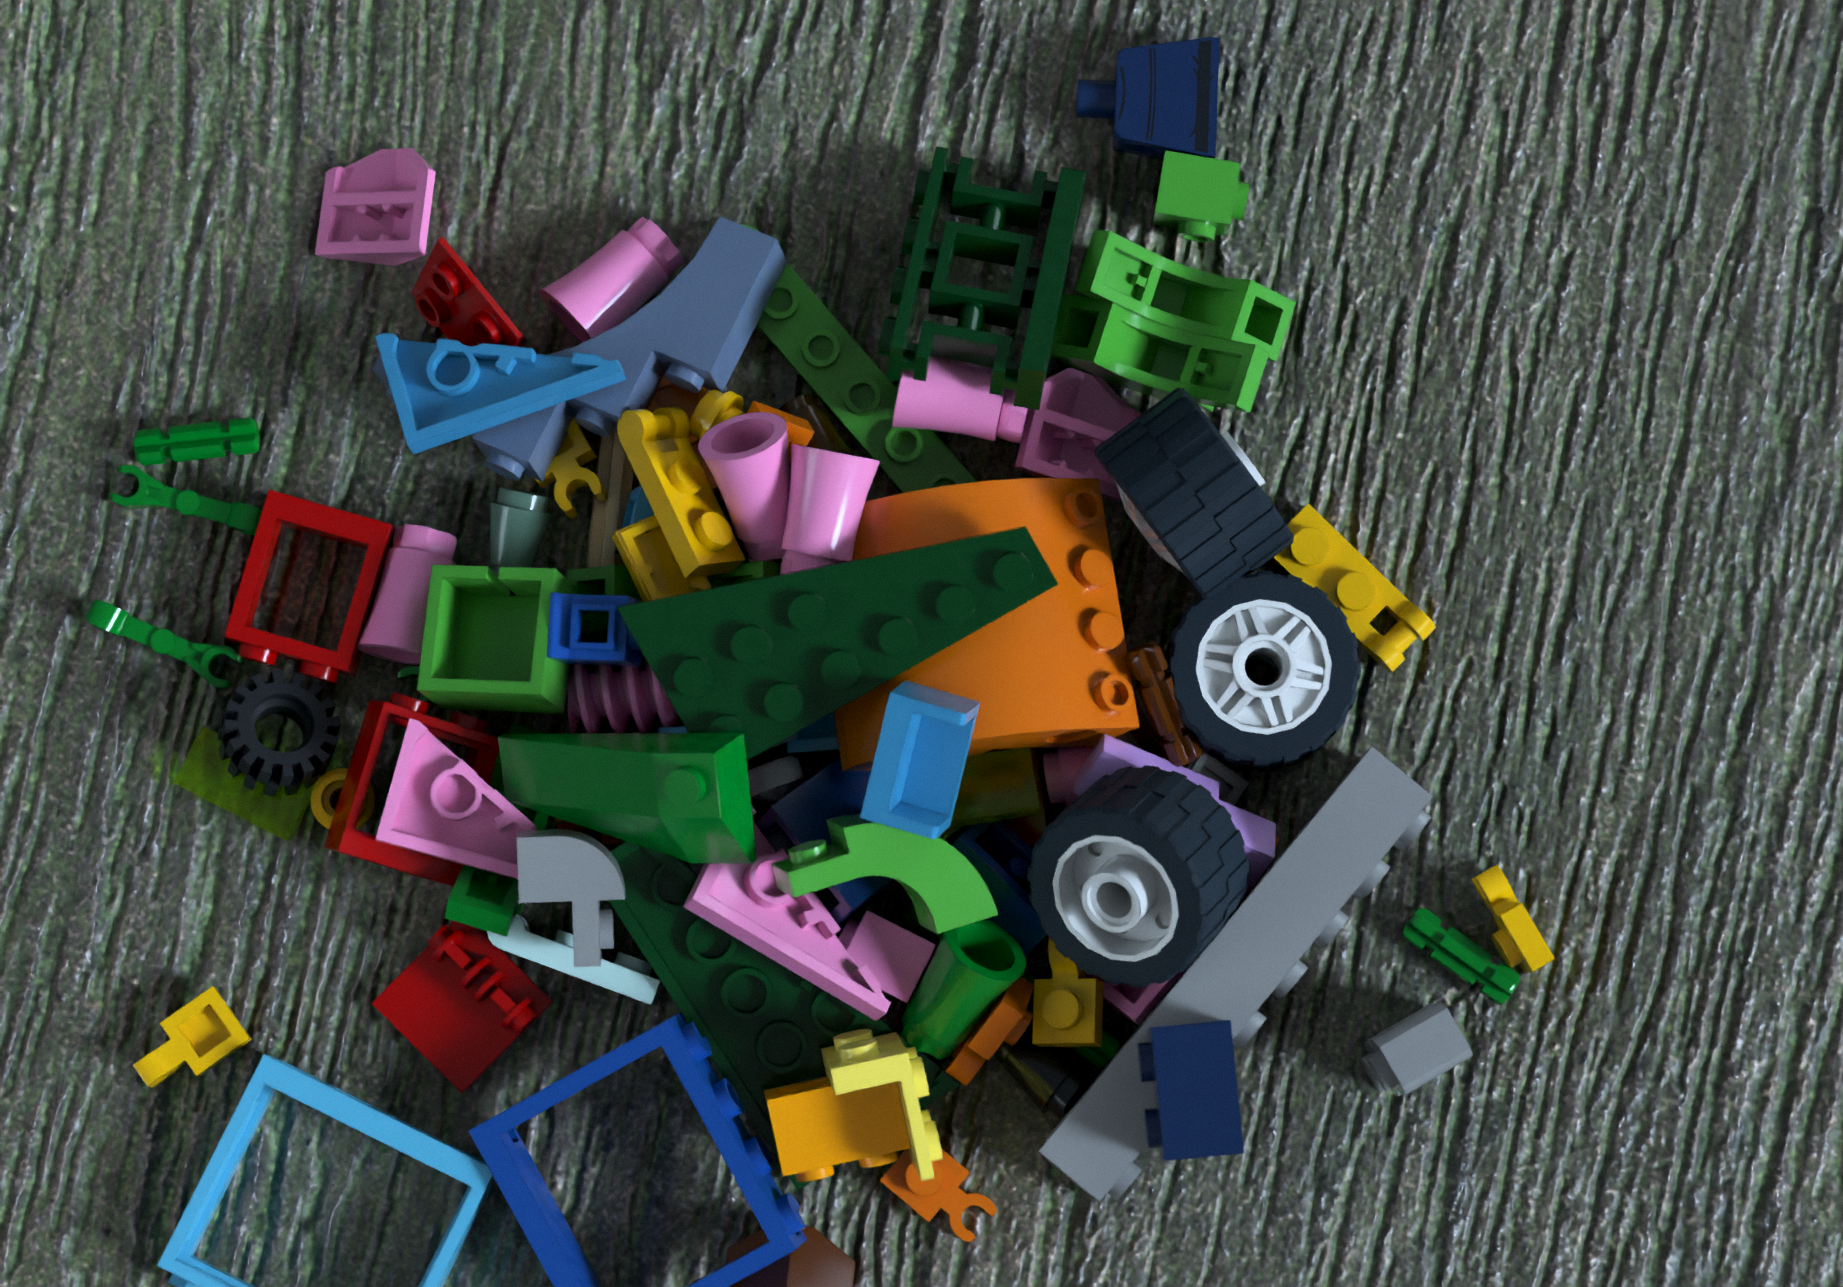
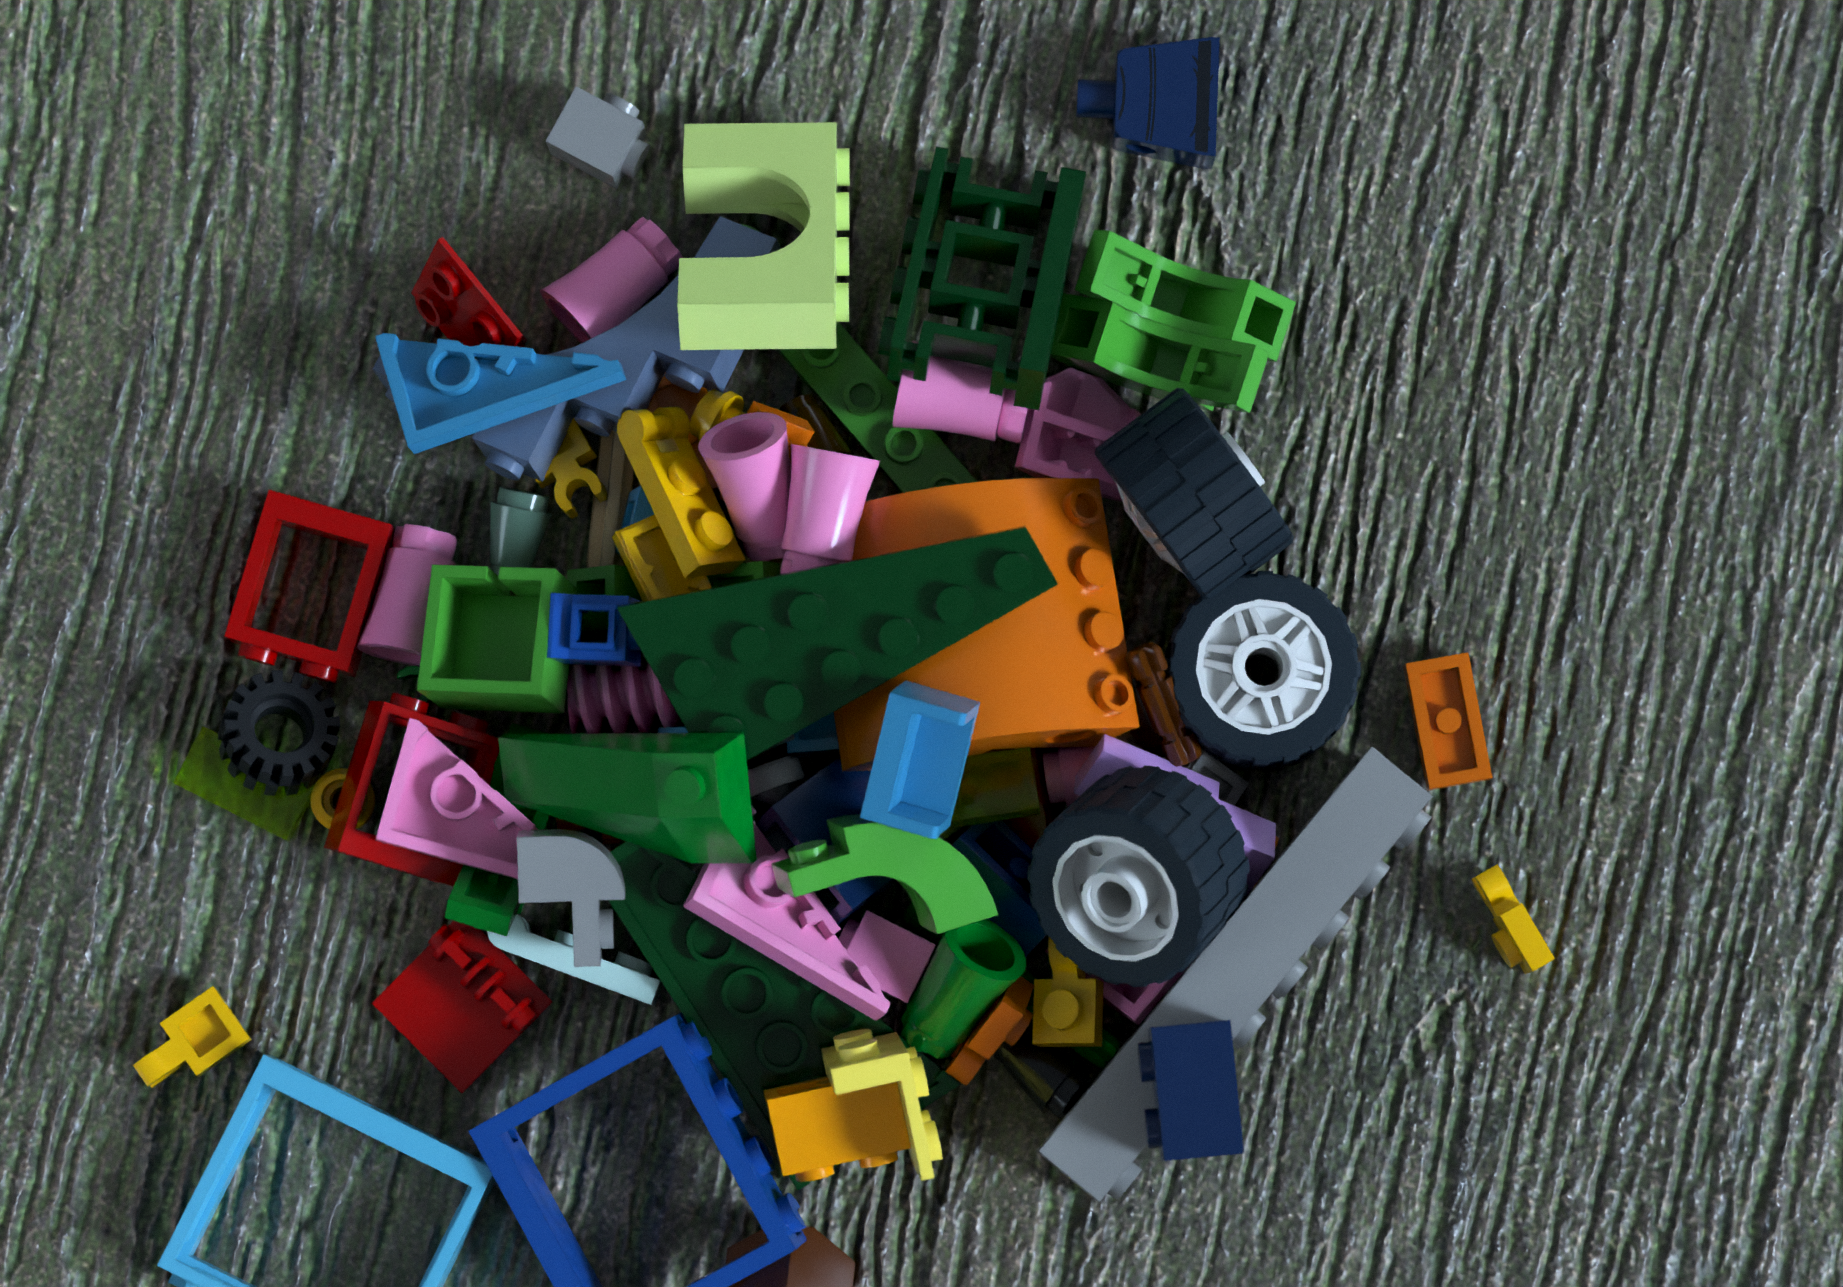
(154, 494): green piece -> none
(164, 642): green piece -> none
(196, 441): green axle -> none
(377, 209): bright pink slope -> none
(600, 137): none -> light grey brick
(781, 296): none -> yellowish green arch
(940, 1192): orange plate -> none
(1199, 196): bright green brick -> none
(1352, 583): yellow plate -> none
(1415, 1050): light grey brick -> none
(1447, 721): none -> orange plate
(1460, 956): green axle -> none

